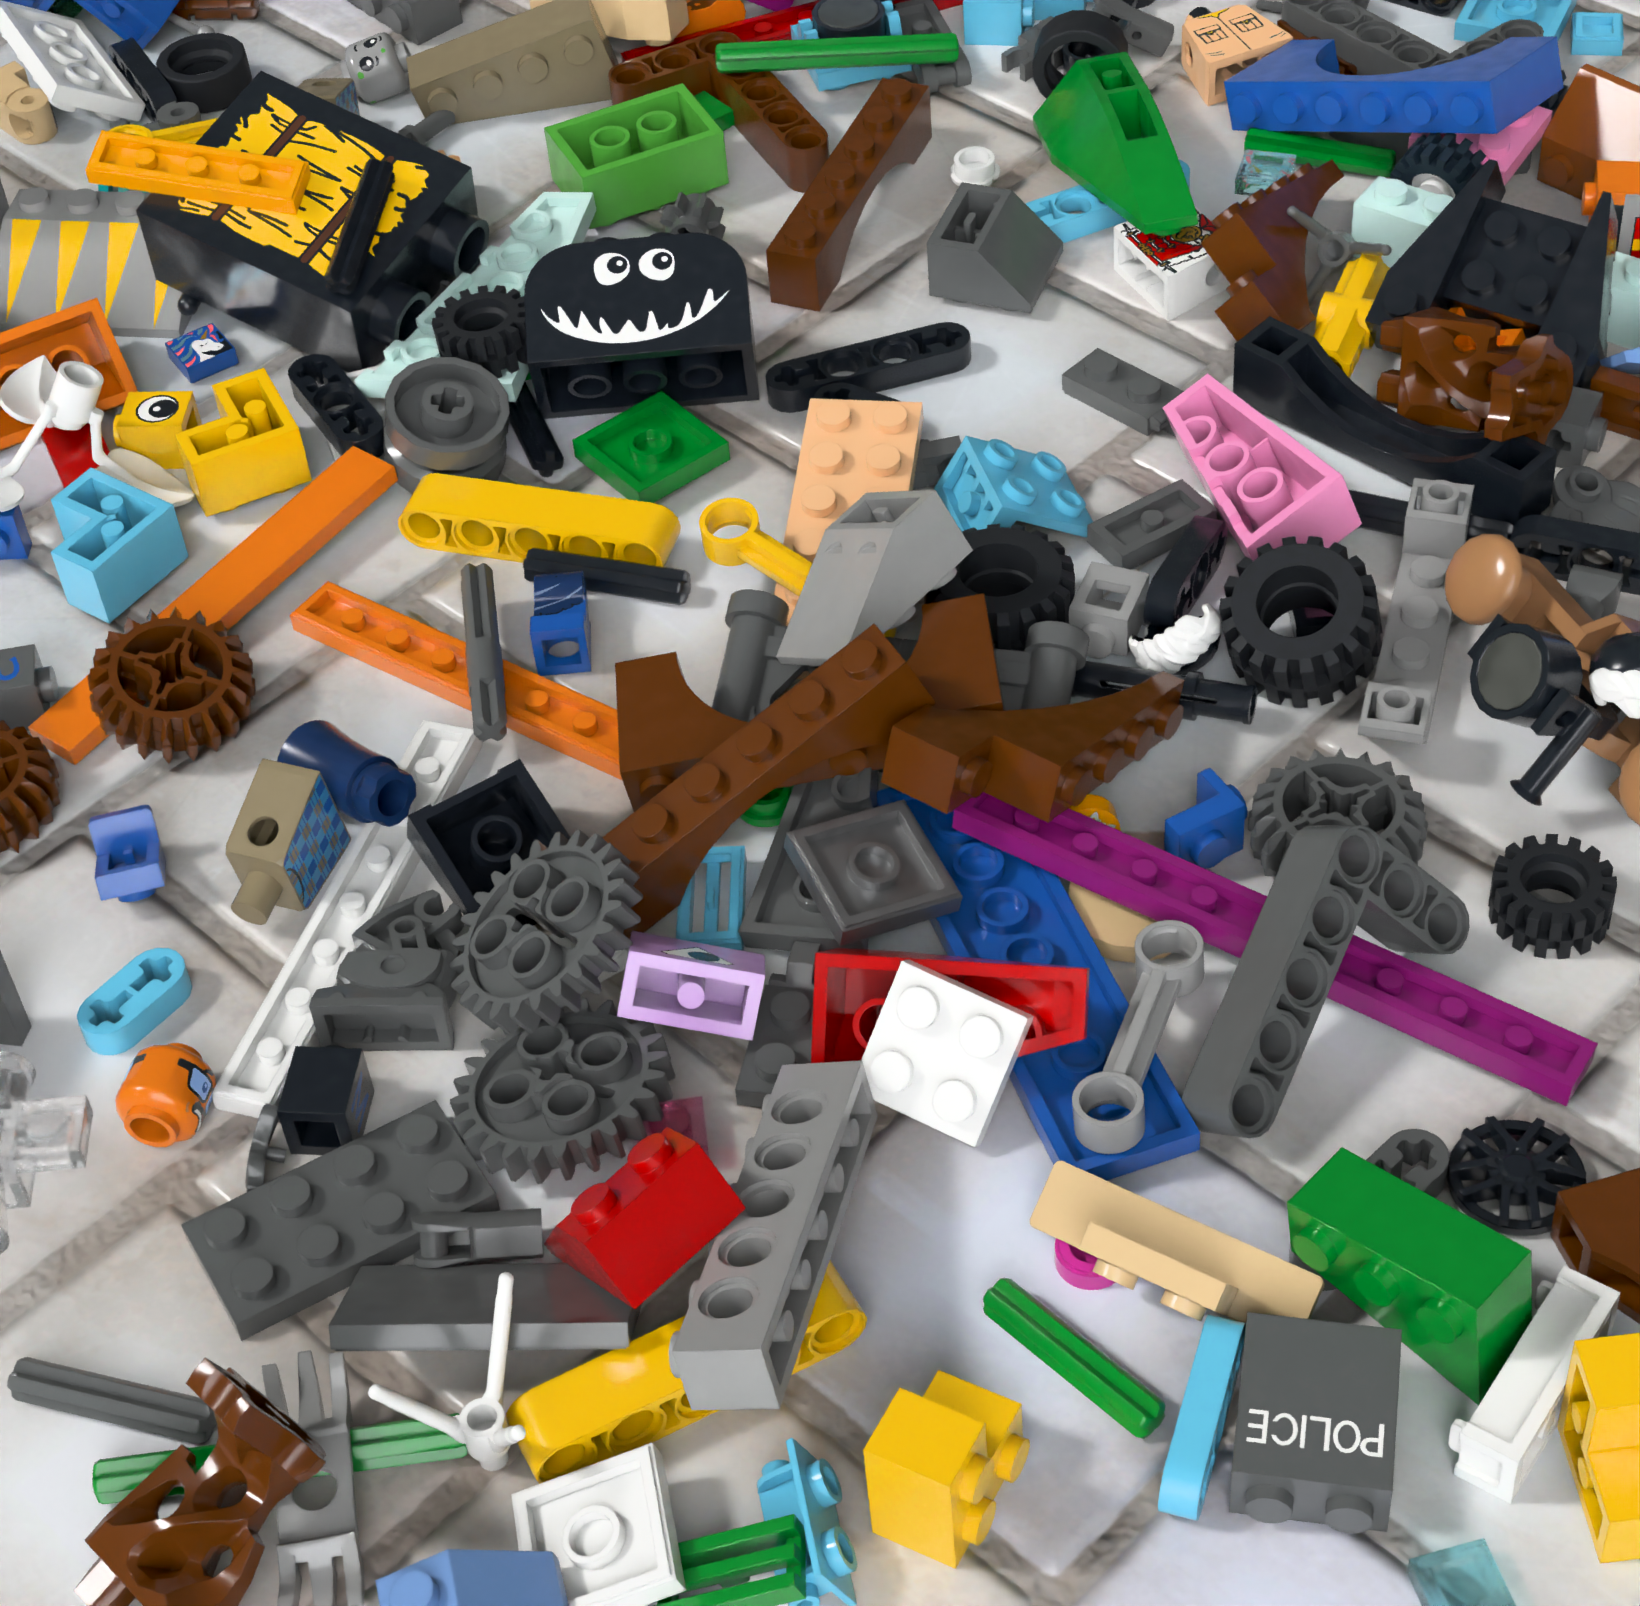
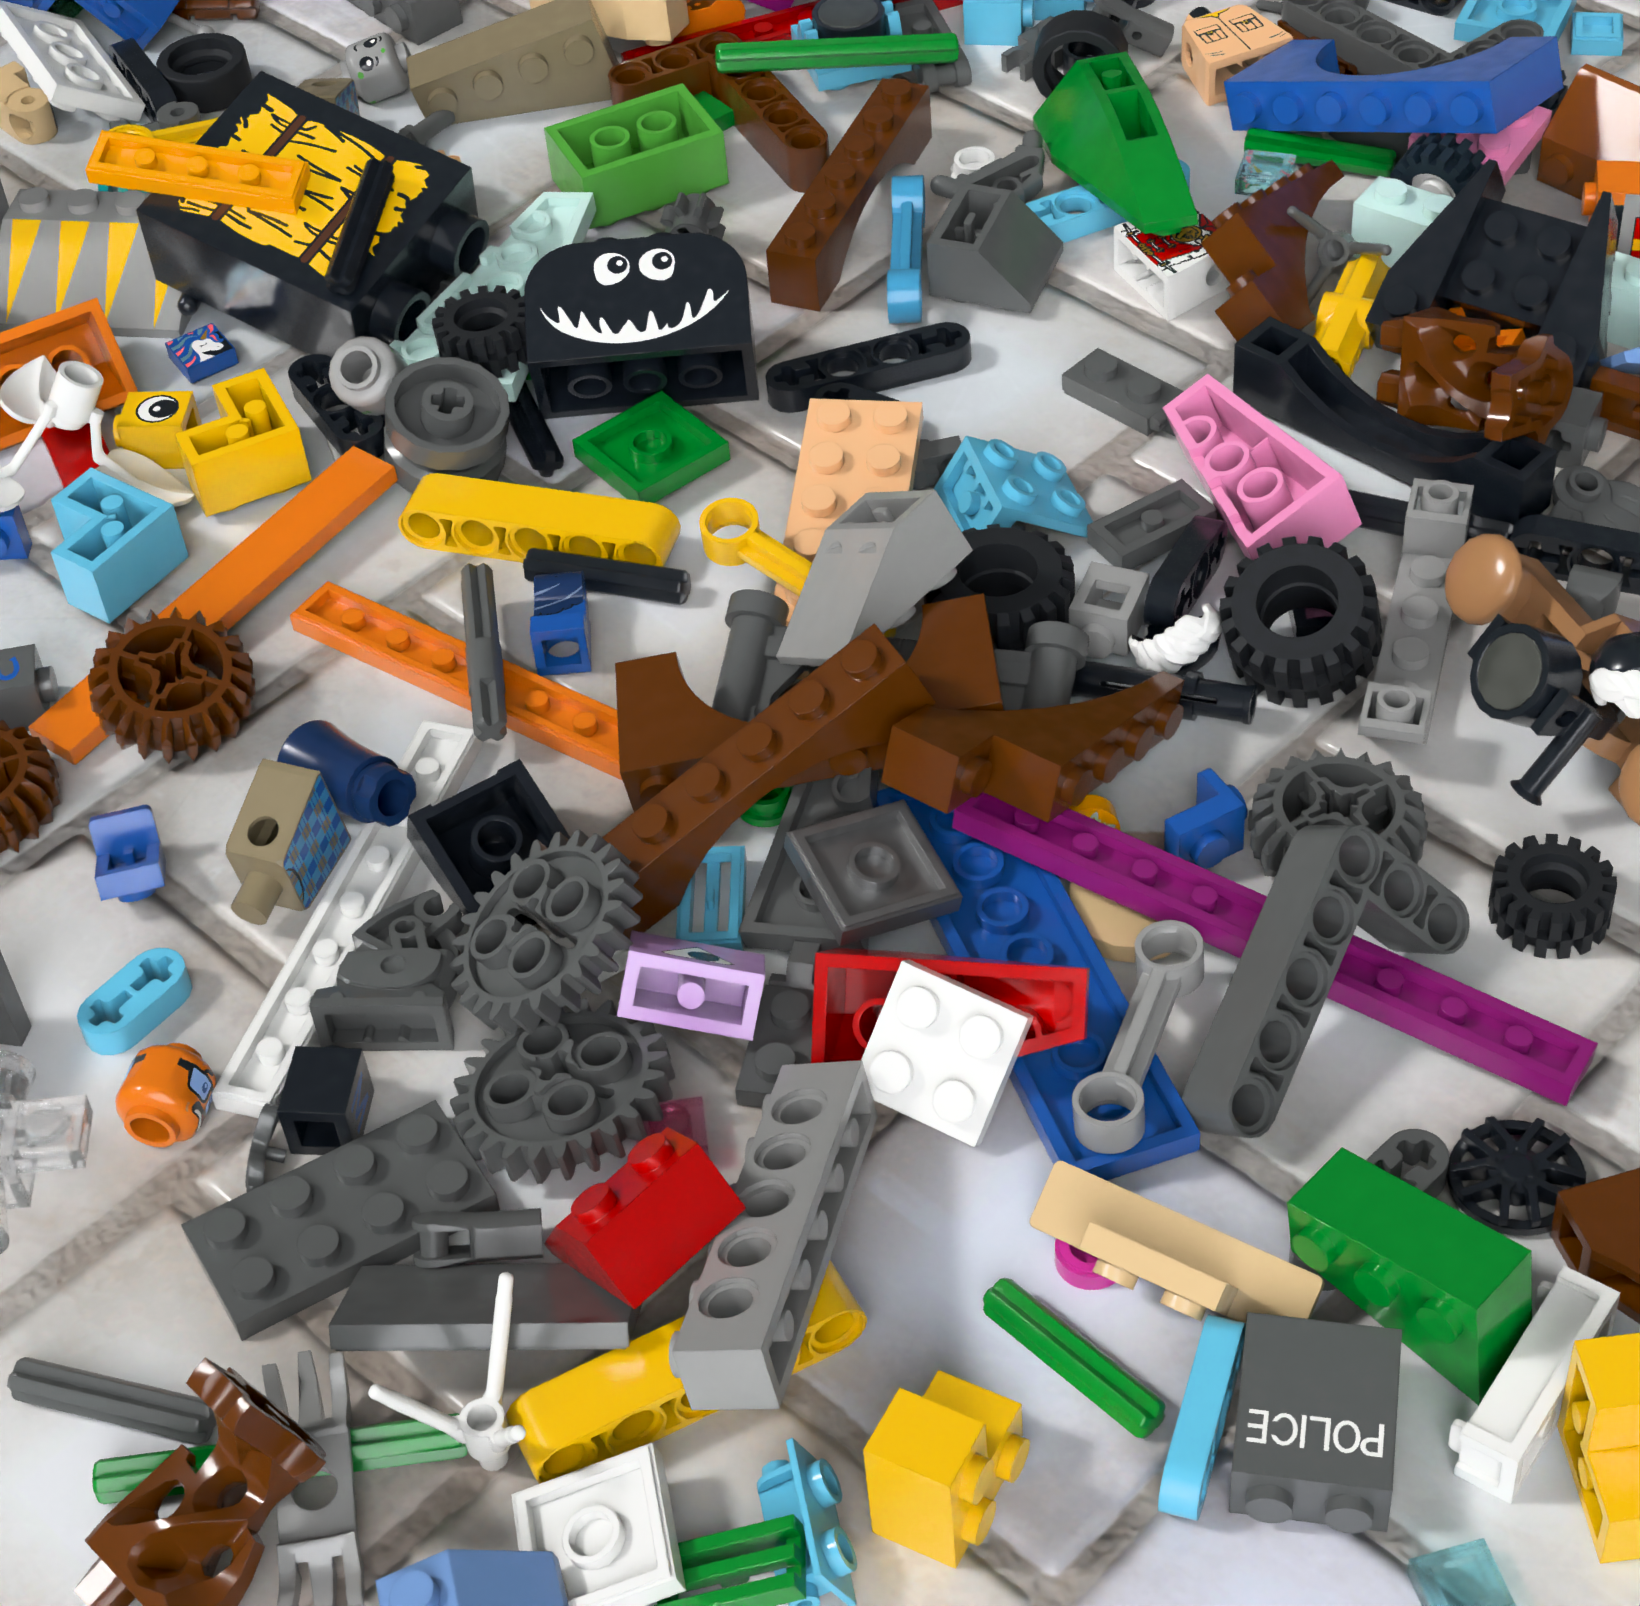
(364, 372): none -> light grey head
(905, 270): none -> dark azure piece
(1017, 172): none -> dark grey piece

